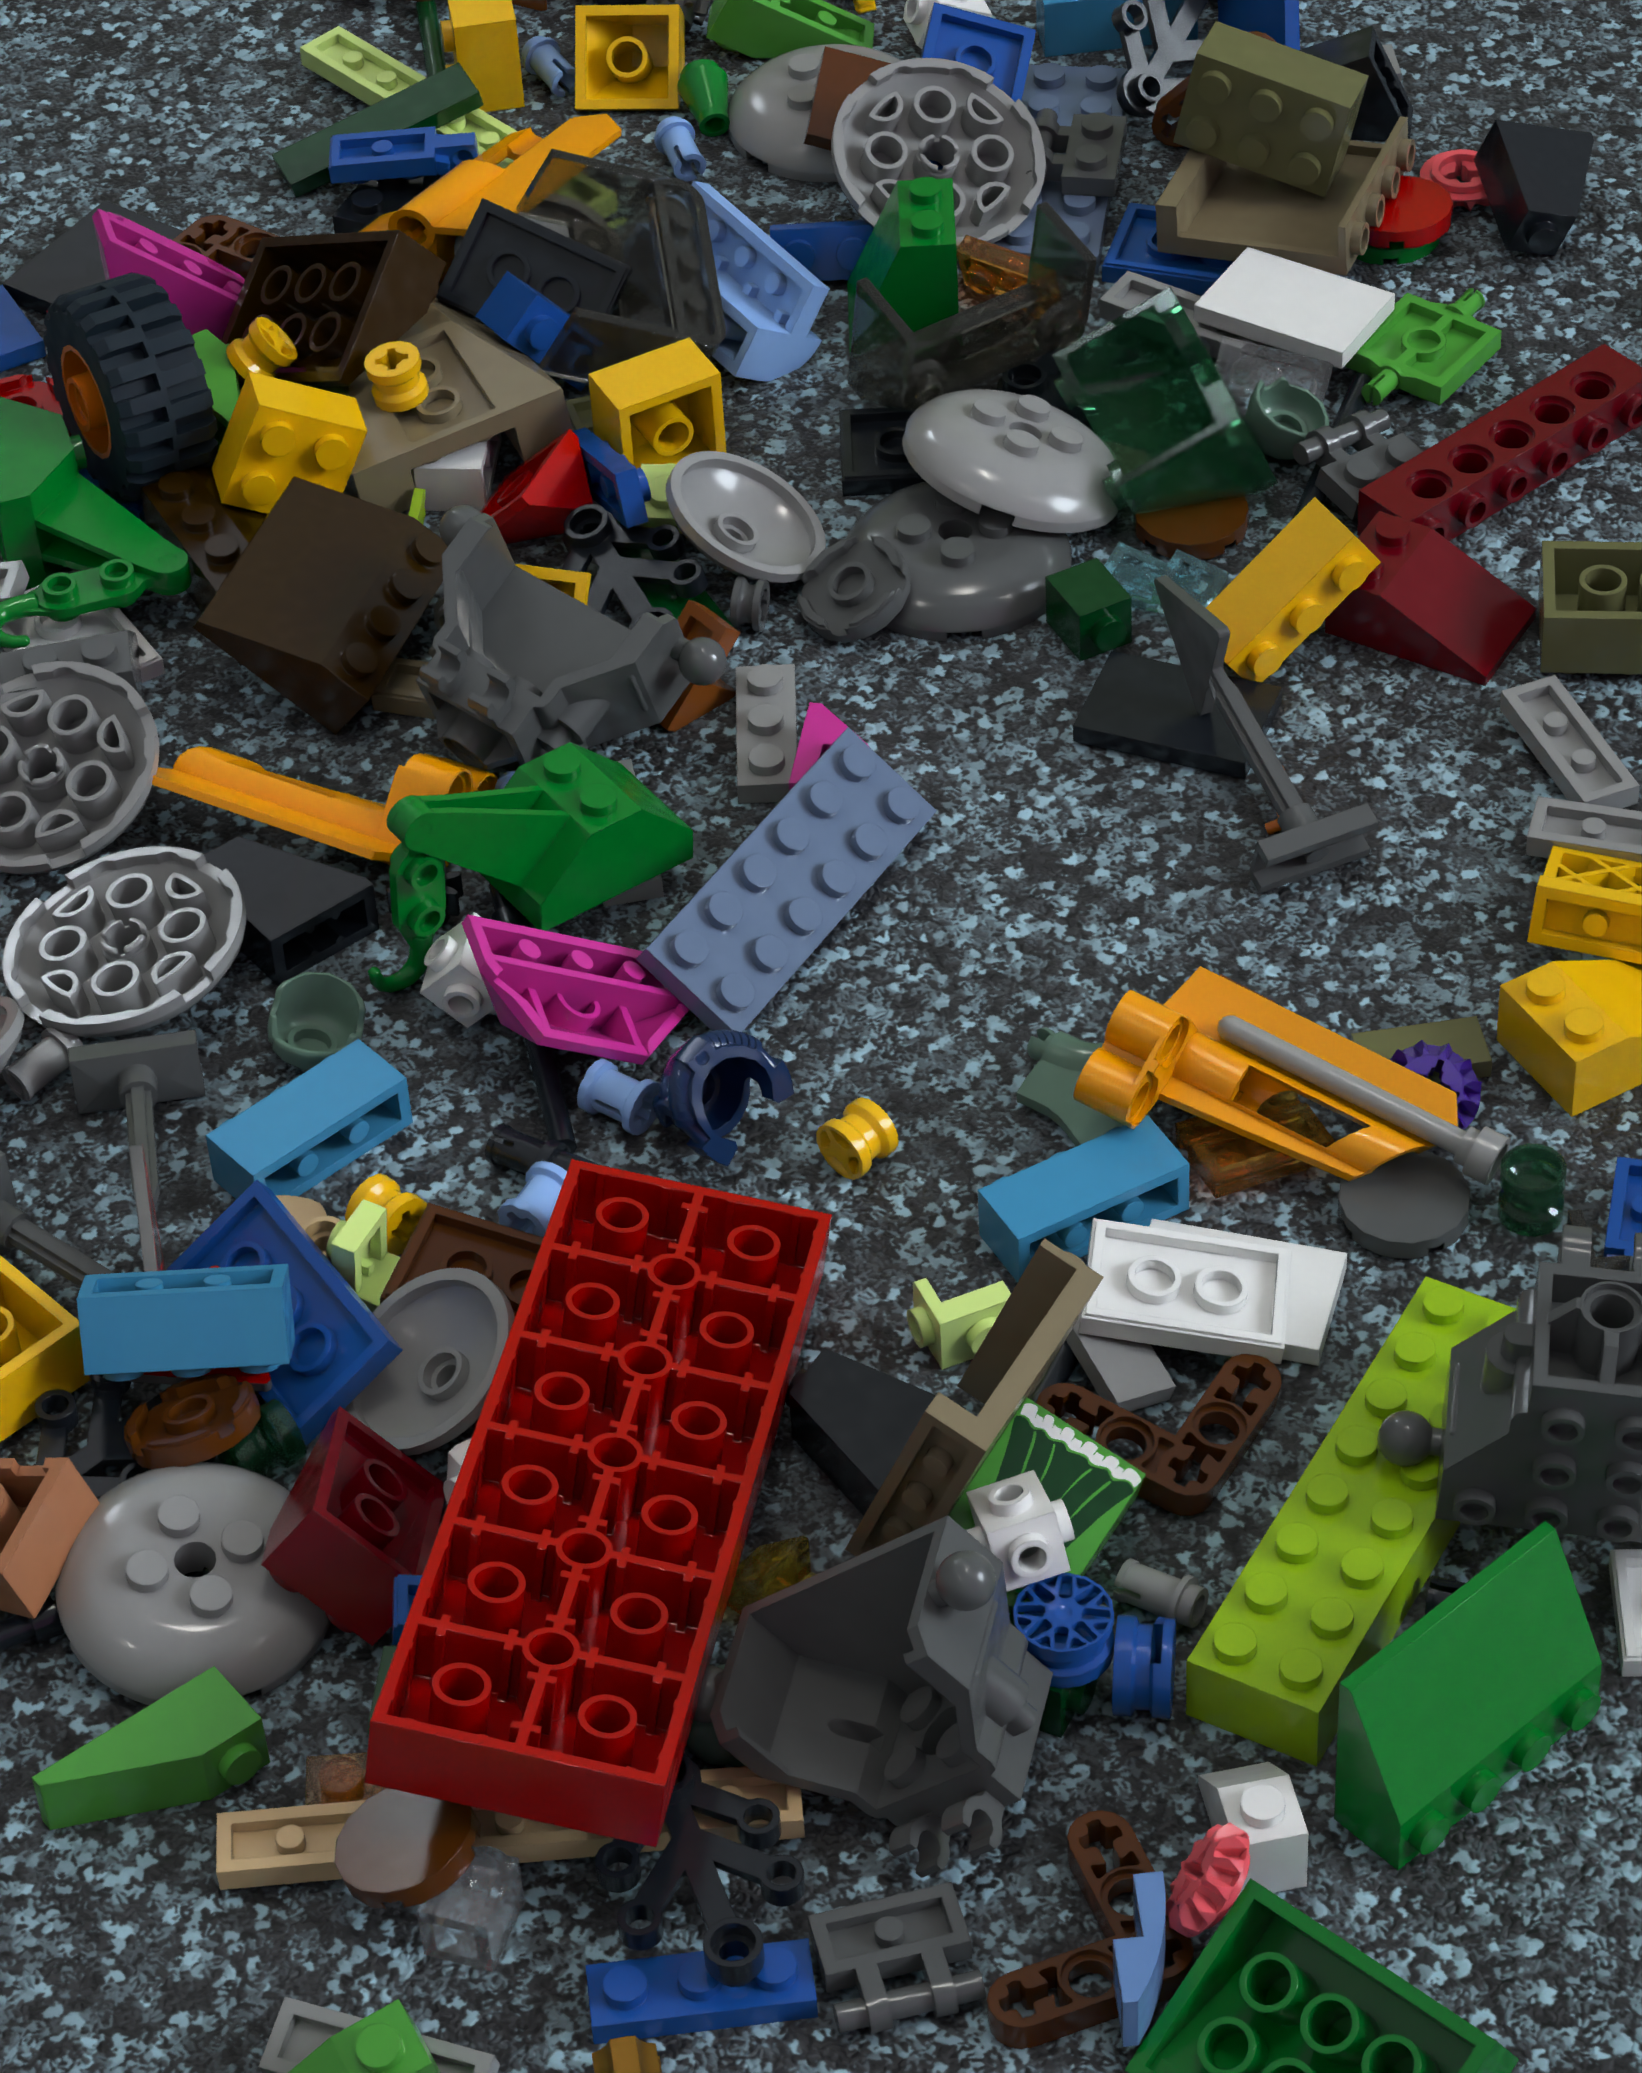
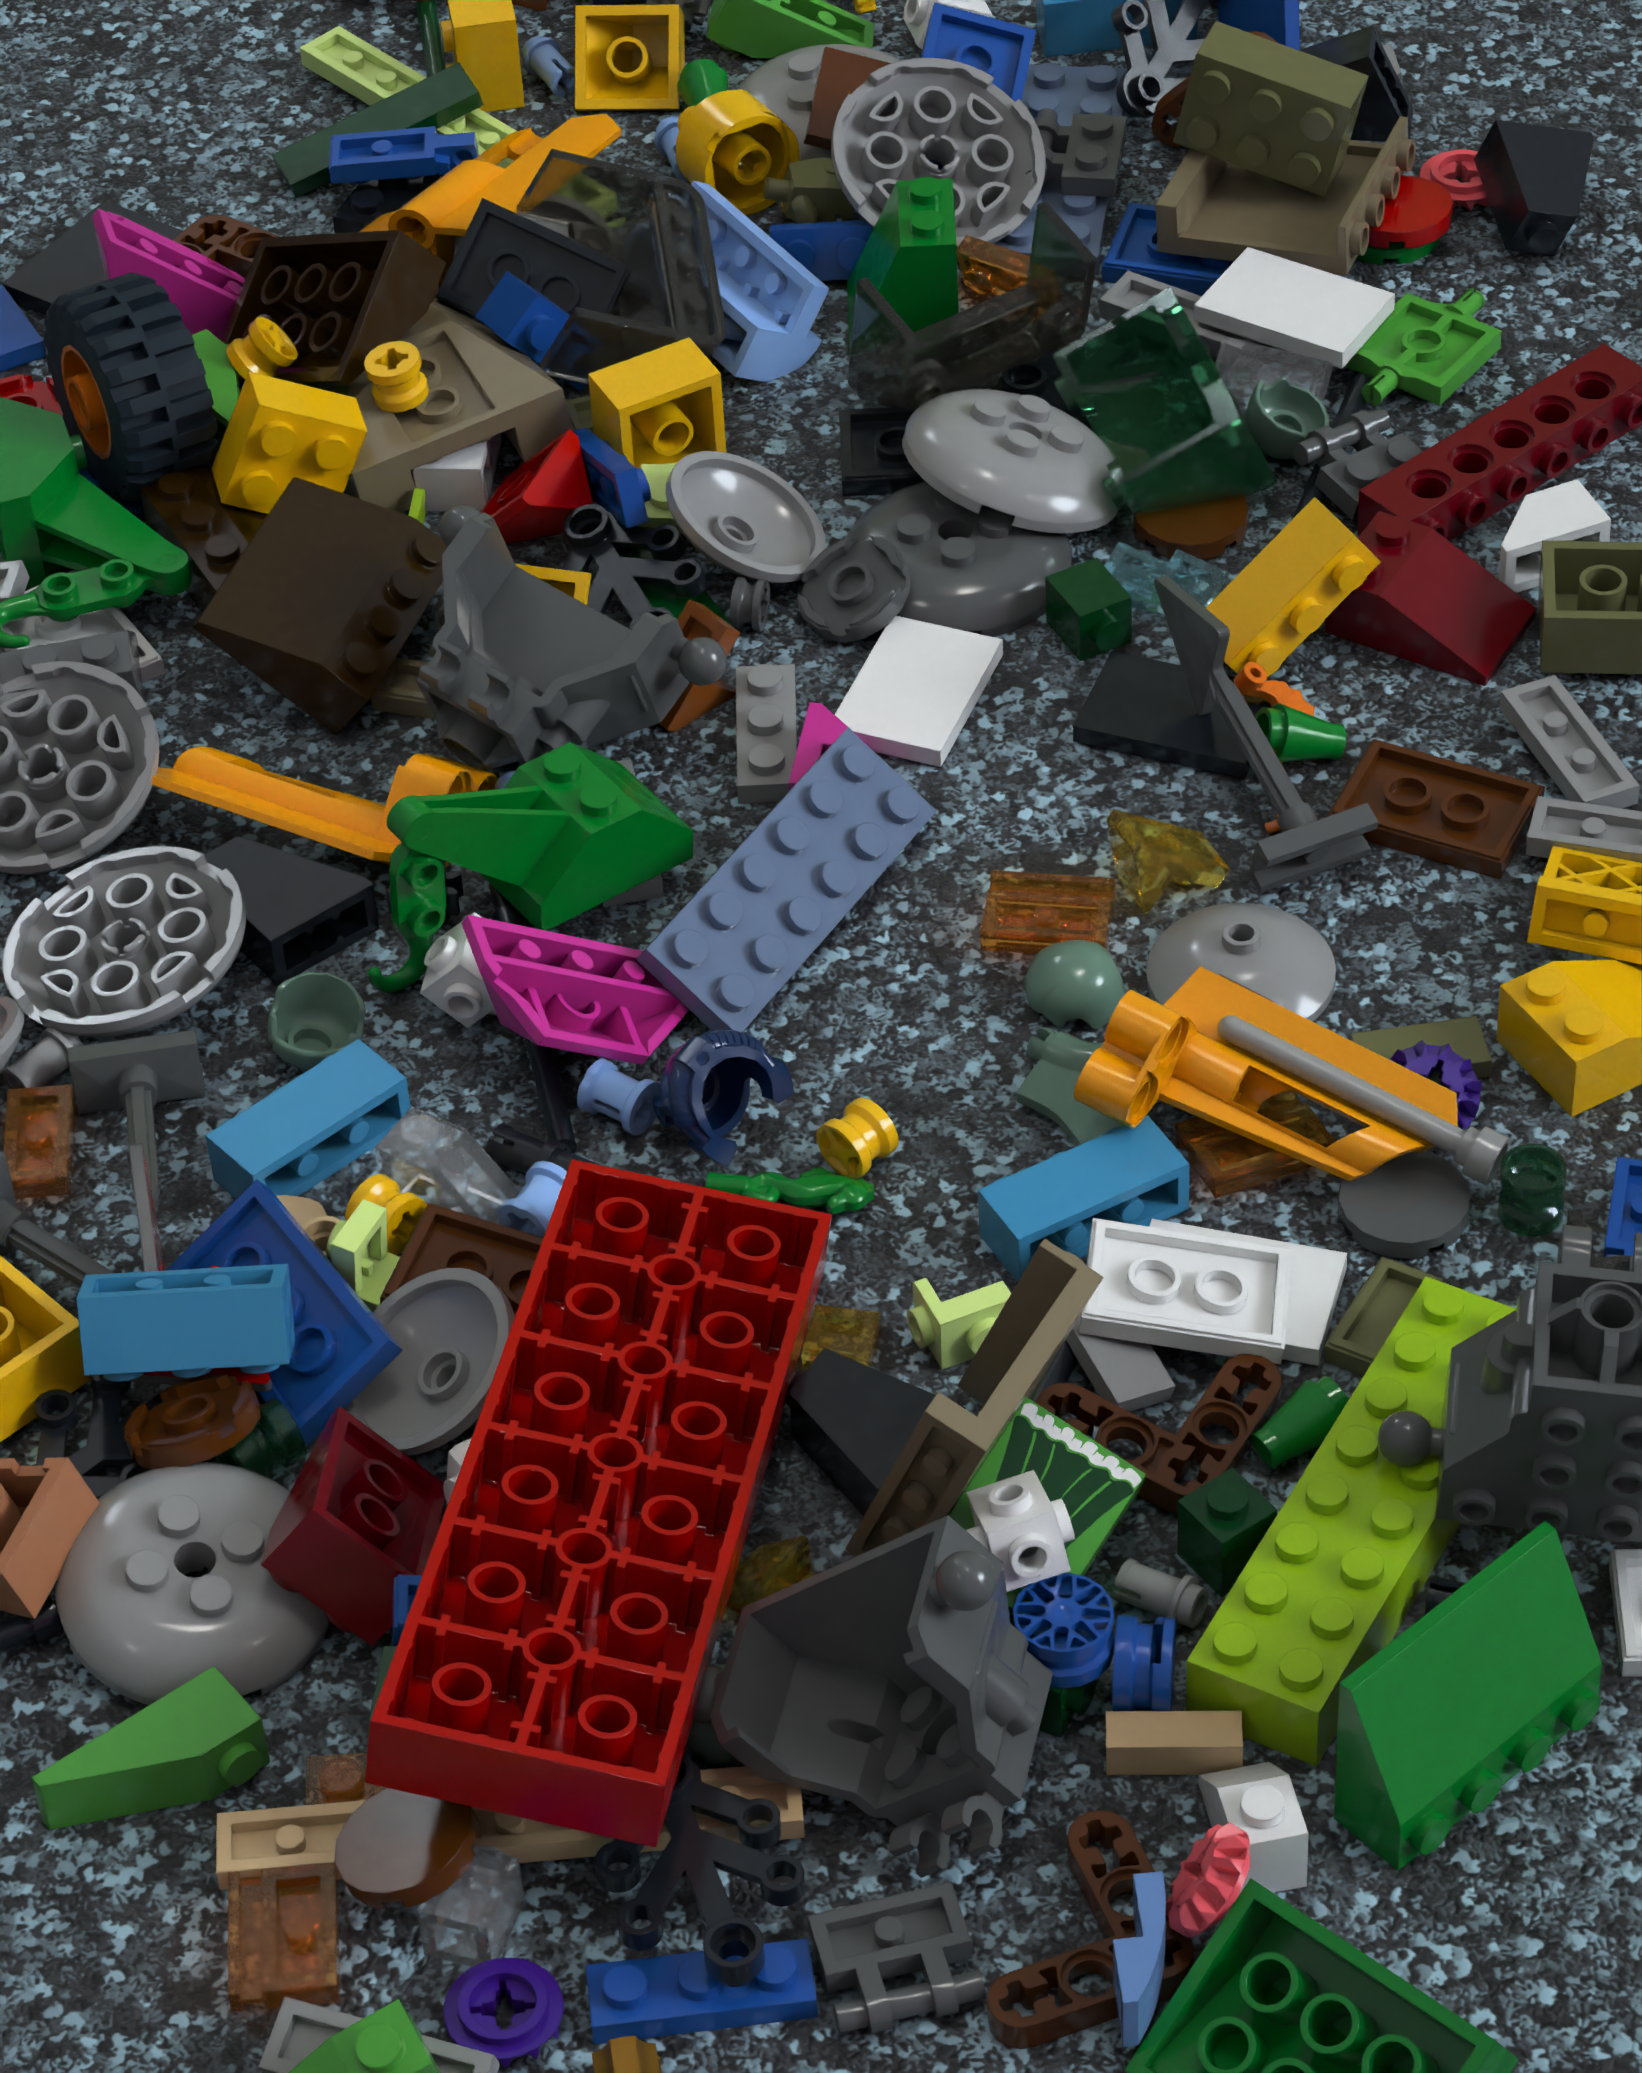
(40, 1140): none -> clear orange plate
(284, 1936): none -> clear orange plate
(443, 1166): none -> clear slope
(475, 2002): none -> dark purple gear
(734, 147): none -> yellow brick
(809, 192): none -> olive piece
(810, 1190): none -> green animal
(843, 1331): none -> clear yellow tile
(919, 689): none -> white tile
(1042, 909): none -> clear orange plate
(1074, 983): none -> sand green hair
(1155, 852): none -> clear yellow slope
(1173, 1742): none -> tan piece
(1222, 1528): none -> dark green brick
(1251, 946): none -> light grey dish
(1252, 682): none -> orange piece
(1300, 735): none -> green cone
(1300, 1422): none -> green cone
(1373, 1315): none -> olive tile
(1441, 807): none -> reddish brown tile
(1551, 514): none -> white slope

